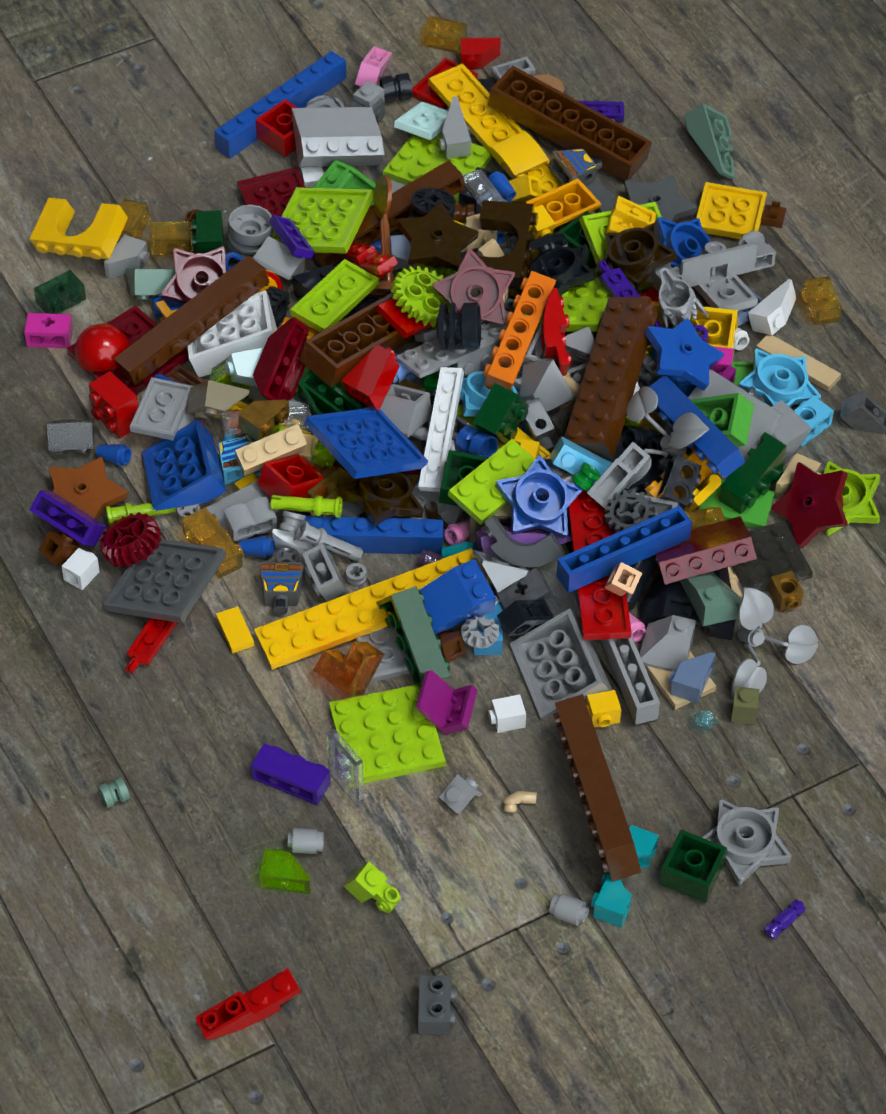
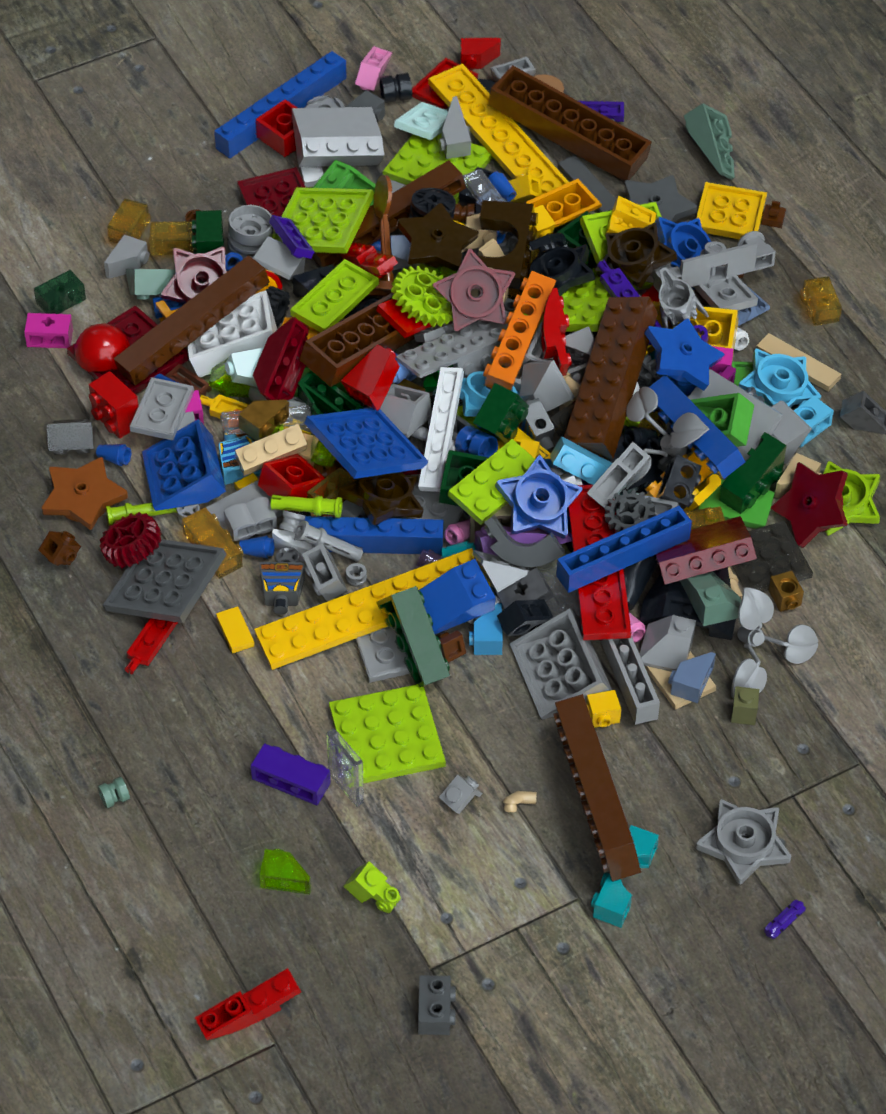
(67, 517): dark purple brick -> none
(80, 568): white brick -> none
(94, 242): yellow arch -> none
(213, 398): dark tan slope -> none
(306, 841): light grey brick -> none
(350, 671): clear orange brick -> none
(368, 94): light grey bracket -> none
(433, 513): dark brown hand -> none
(443, 34): clear yellow brick -> none
(443, 706): magenta bracket -> none
(459, 326): black wheel -> none
(474, 638): light grey gear -> none
(508, 713): white brick -> none
(519, 154): yellow slope -> none
(569, 909): light grey brick -> none
(573, 165): dark grey torso -> none
(586, 476): green wheel -> none
(623, 579): light nougat brick -> none
(693, 865): dark green brick -> none
(705, 719): clear light blue plate -> none
(774, 310): white slope -> none

